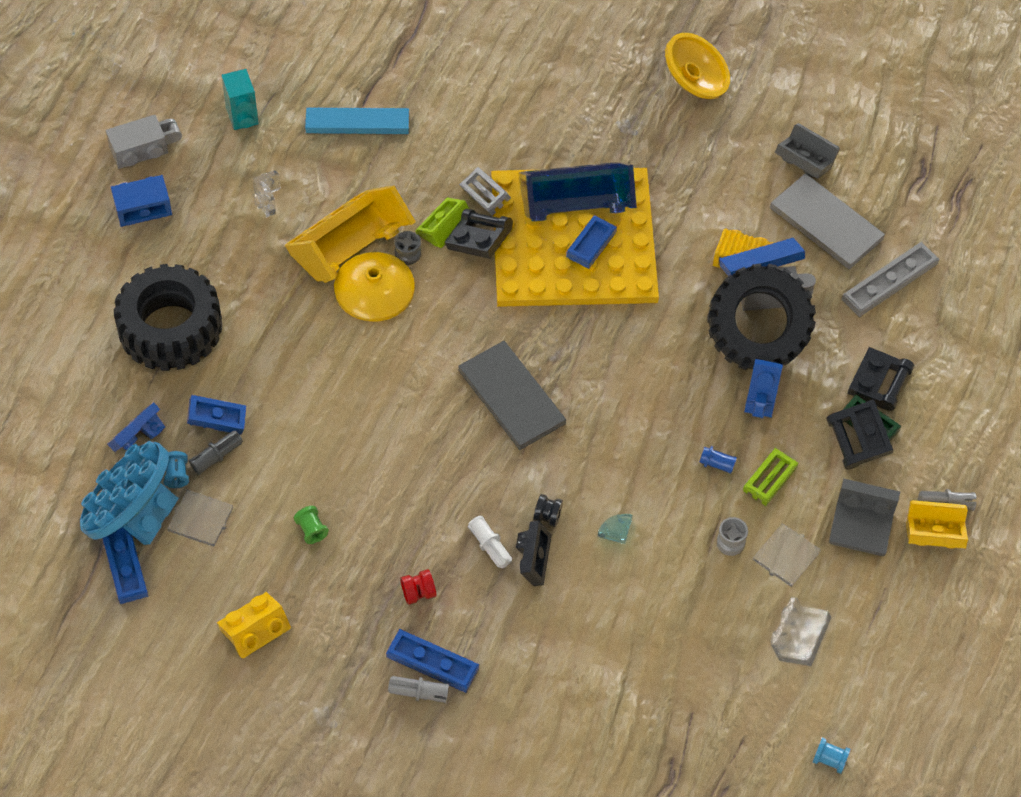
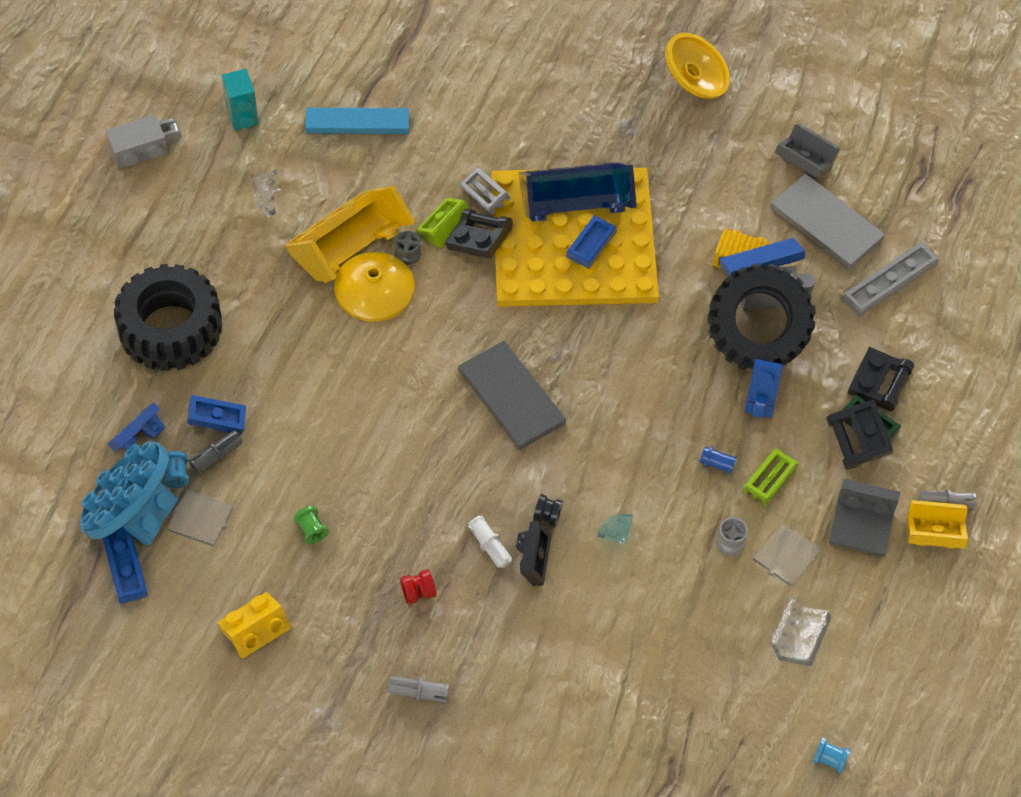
(141, 200): blue brick -> none
(432, 660): blue tile -> none

